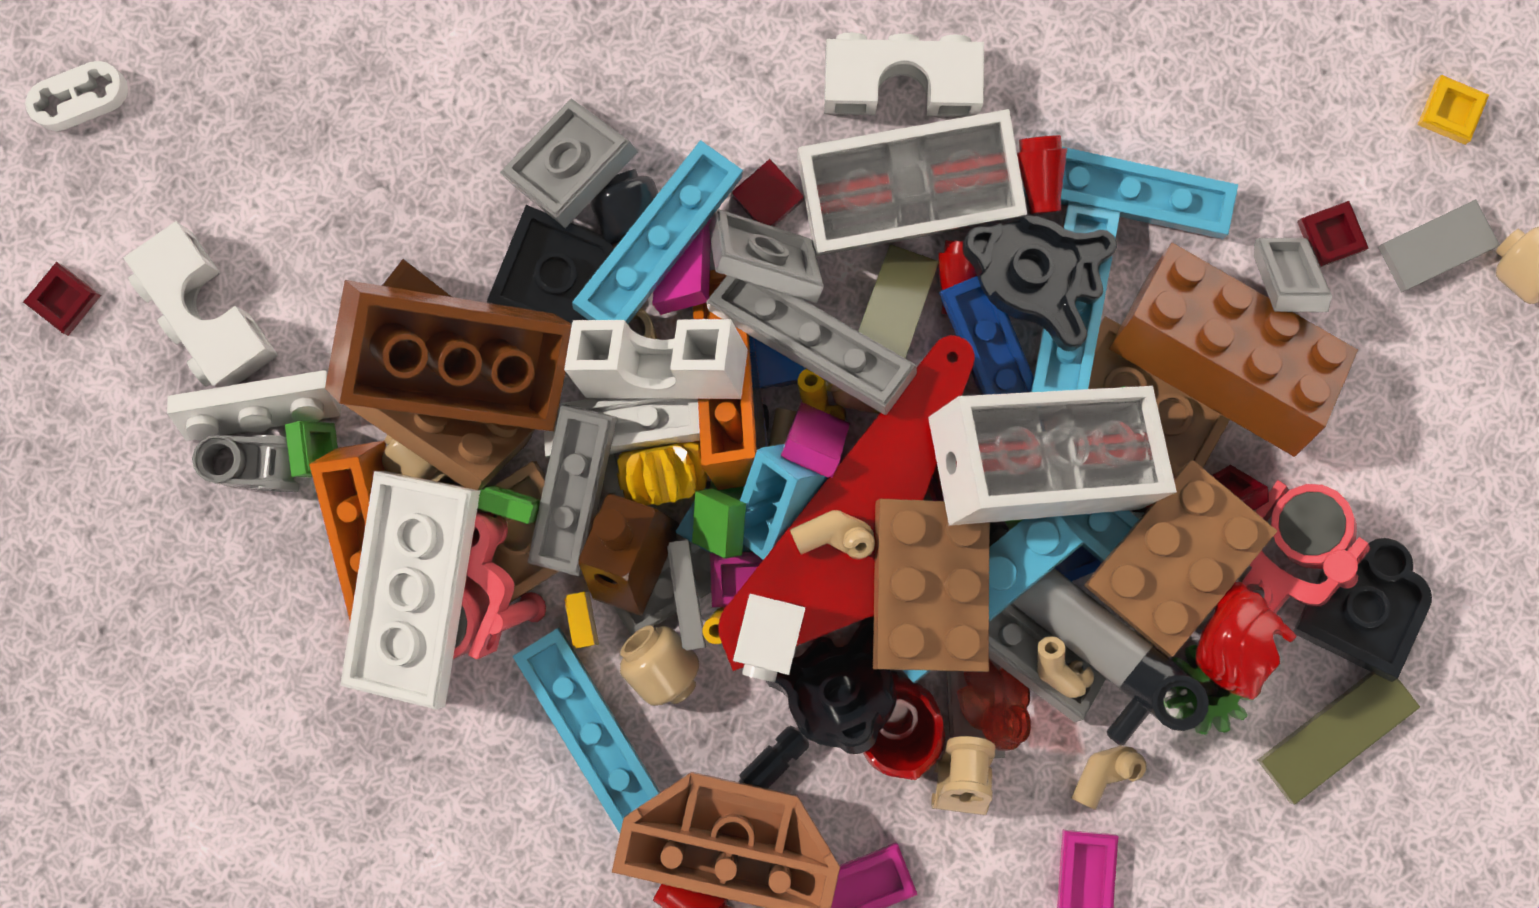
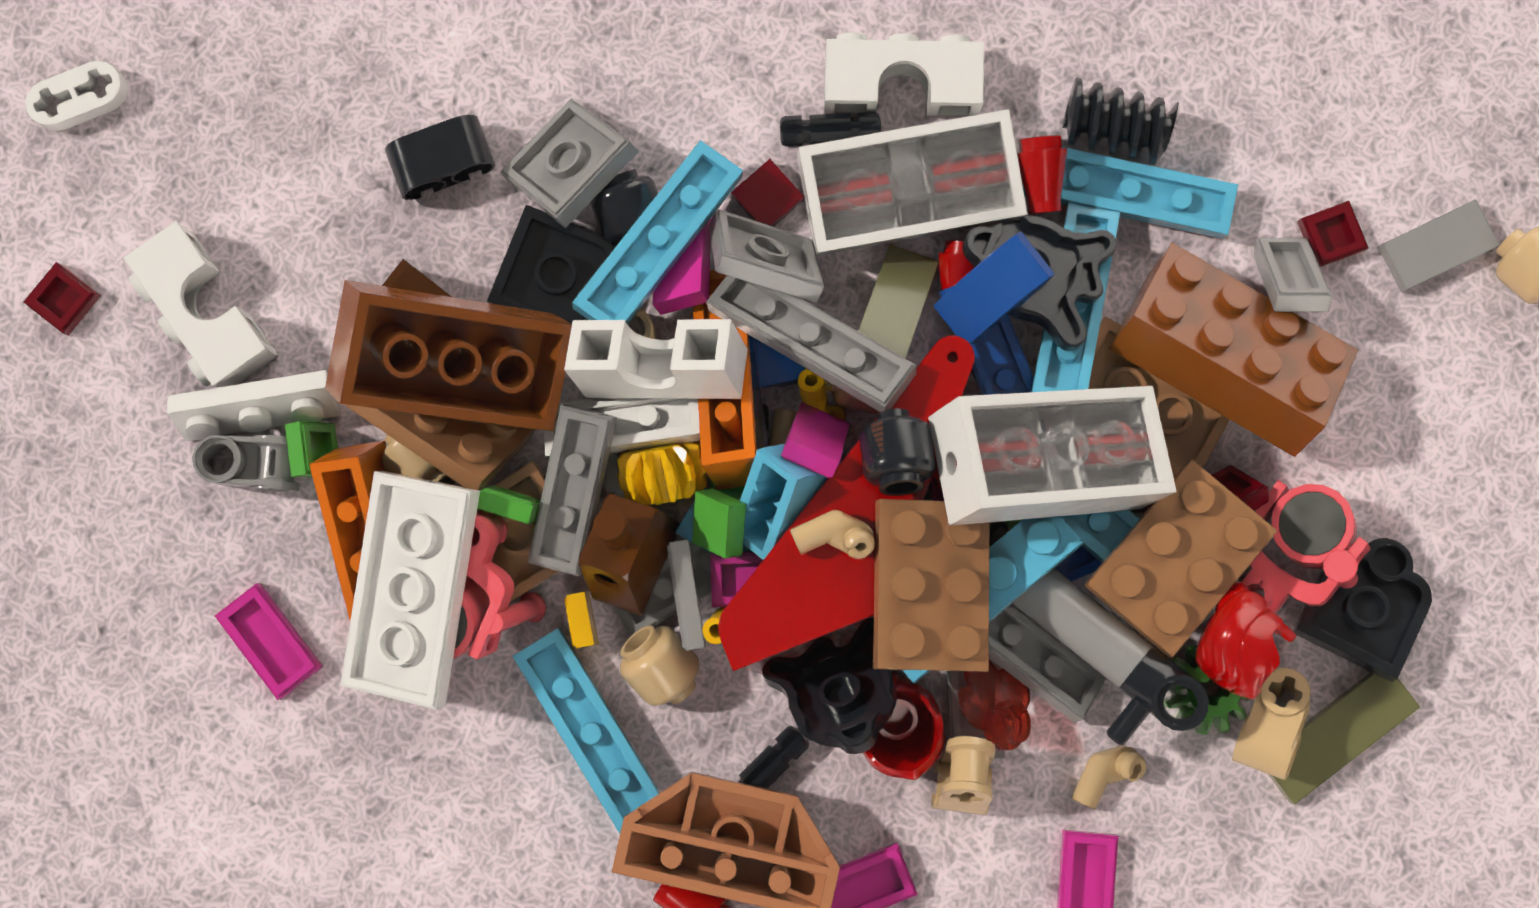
(268, 641): none -> dark pink tile
(439, 156): none -> black beam
(768, 637): white brick -> none
(827, 127): none -> black axle
(897, 452): none -> black head
(994, 288): none -> blue slope
(1051, 669): tan arm -> none
(1119, 121): none -> black piece
(1274, 732): none -> tan piece
(1453, 109): yellow tile -> none

